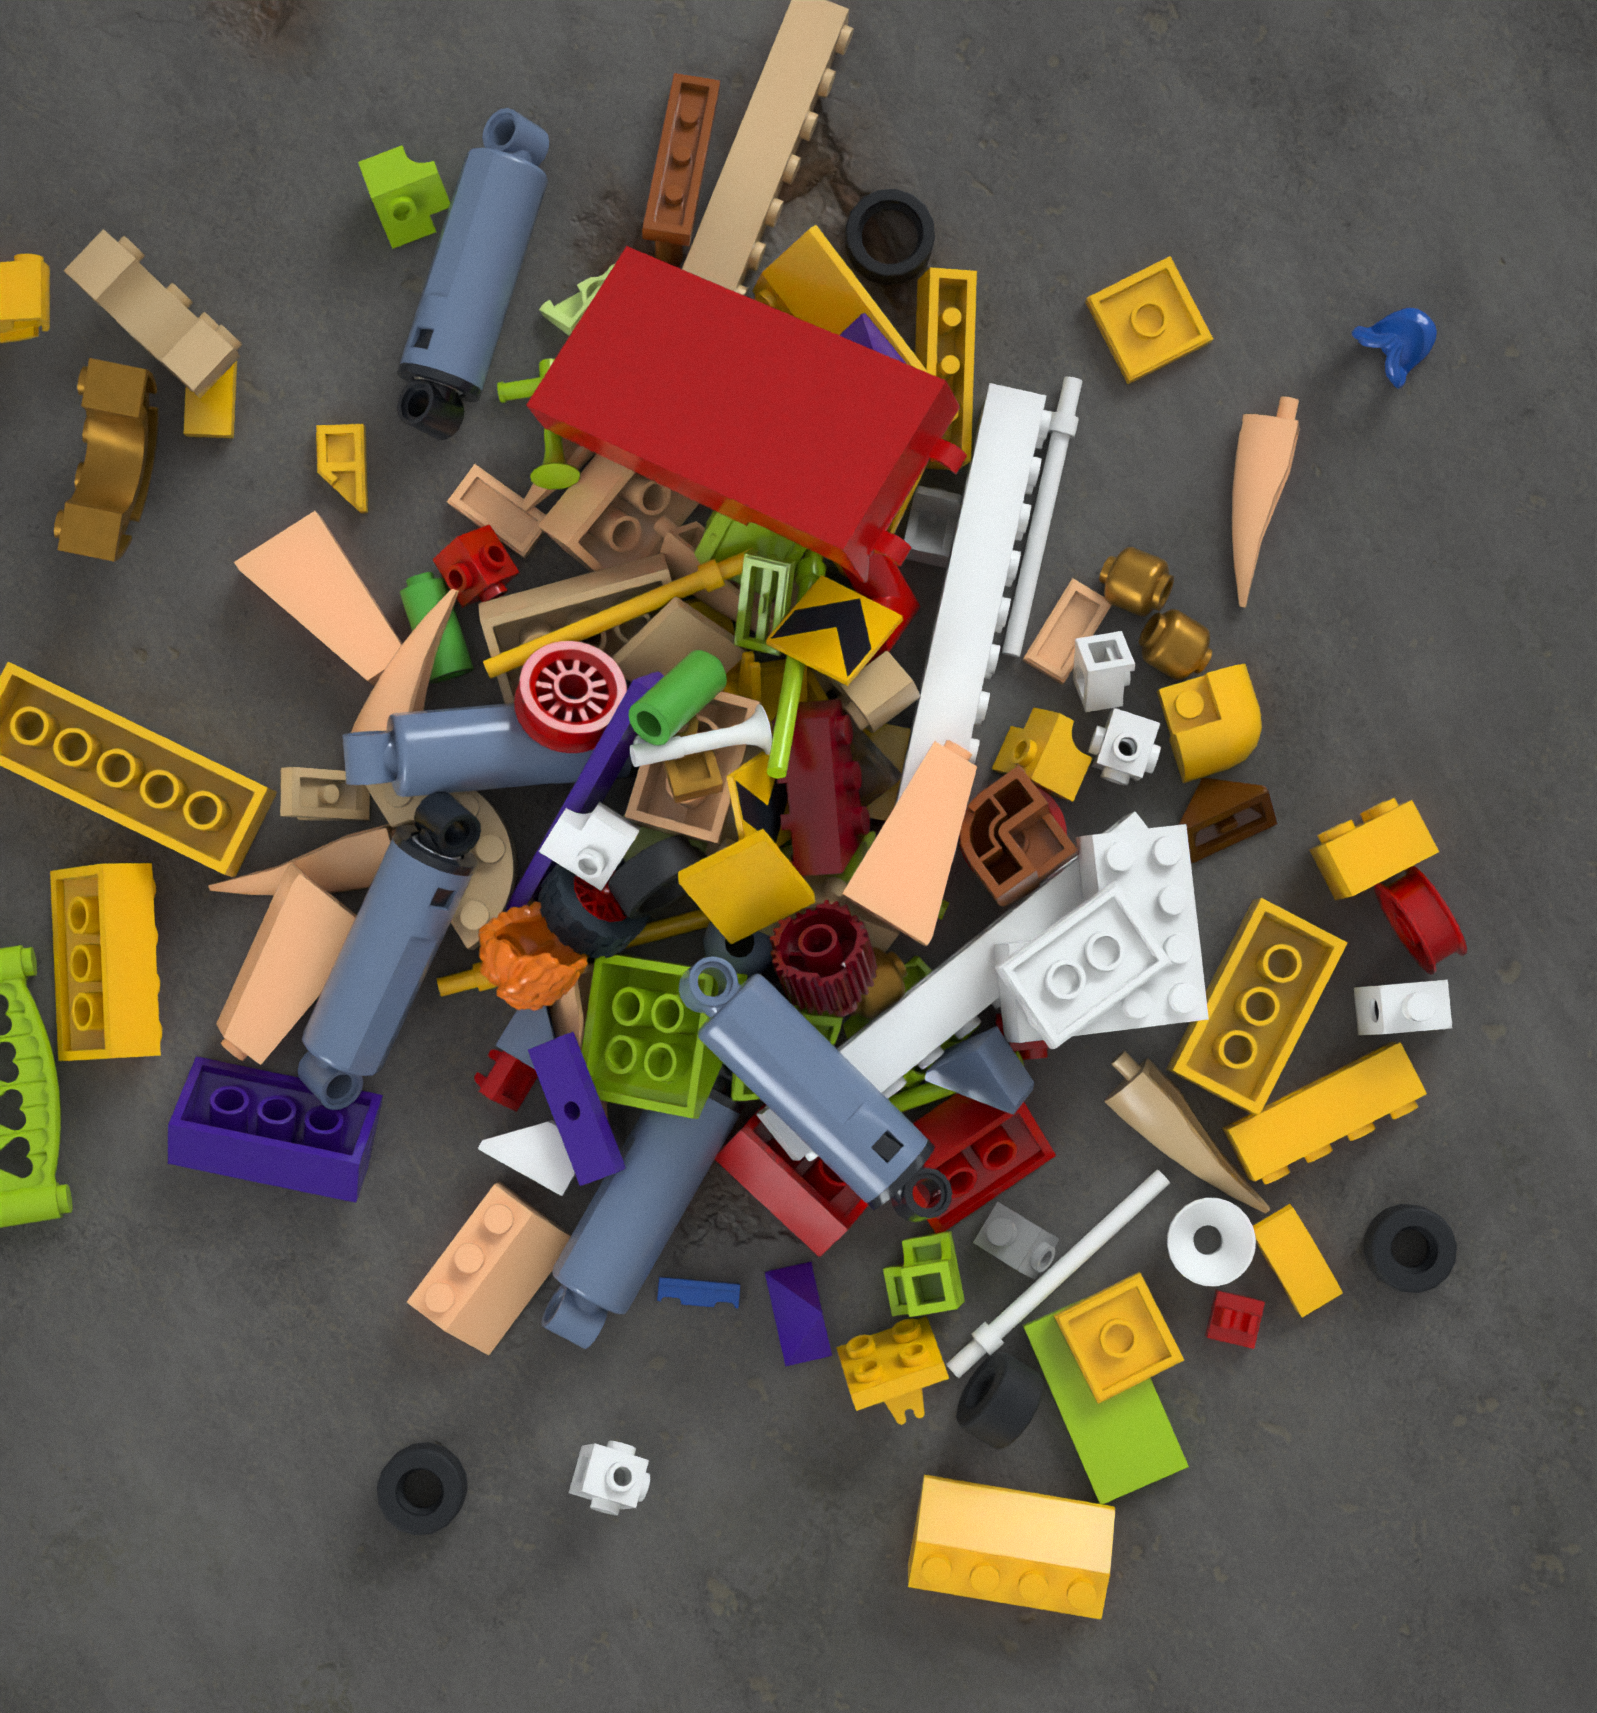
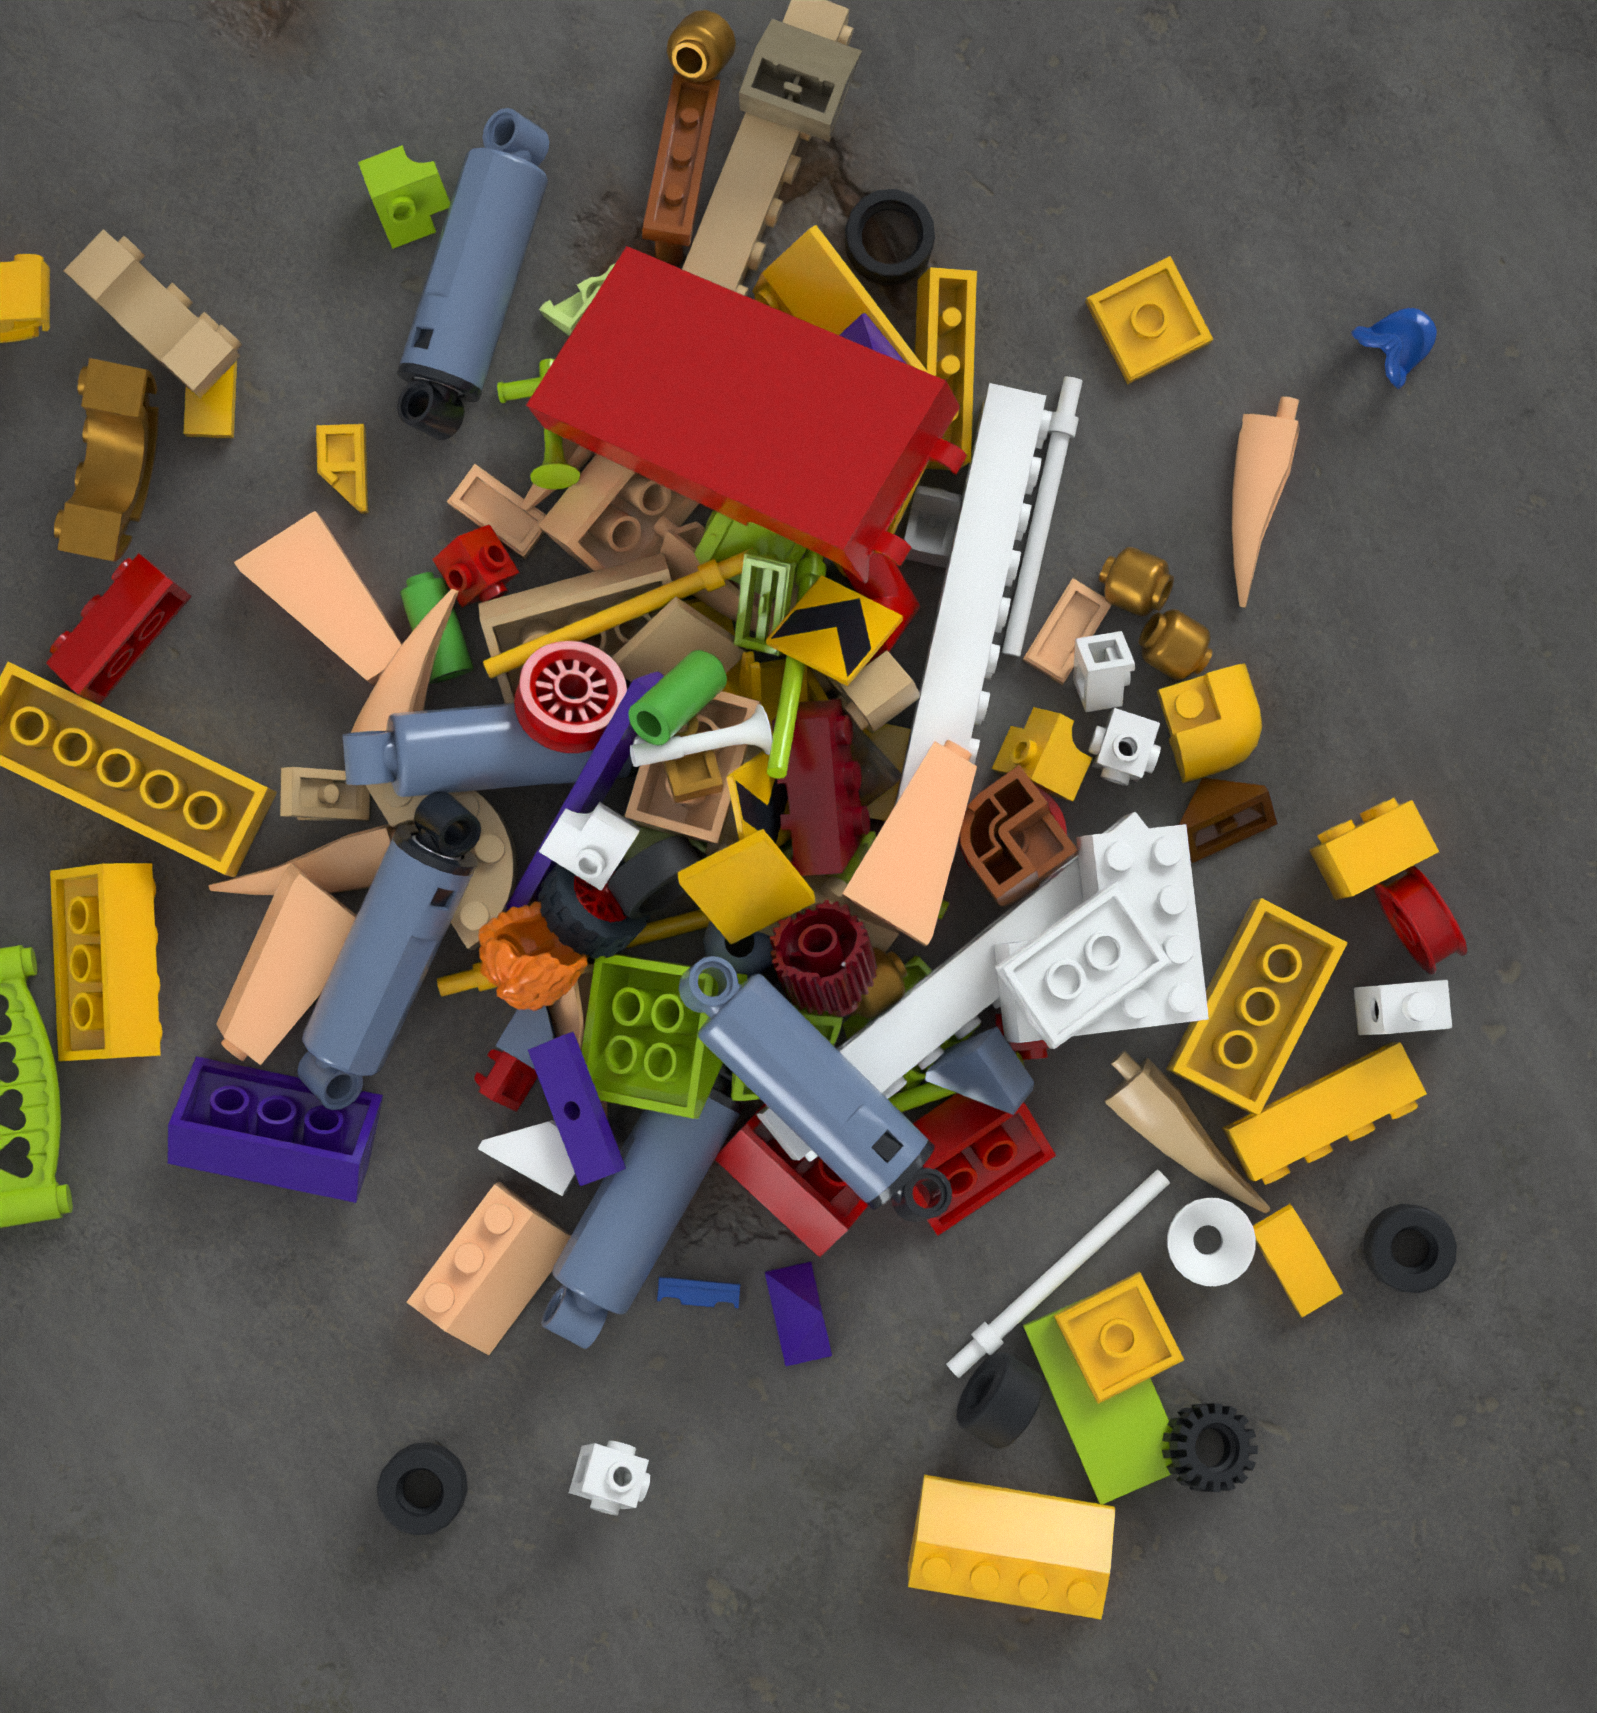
(116, 628): none -> red slope
(701, 46): none -> pearl gold head
(798, 79): none -> dark tan slope
(893, 1367): yellow plate -> none
(927, 1279): lime brick -> none
(1017, 1241): light grey bracket -> none
(1234, 1319): red tile -> none
(1236, 1447): none -> black tyre

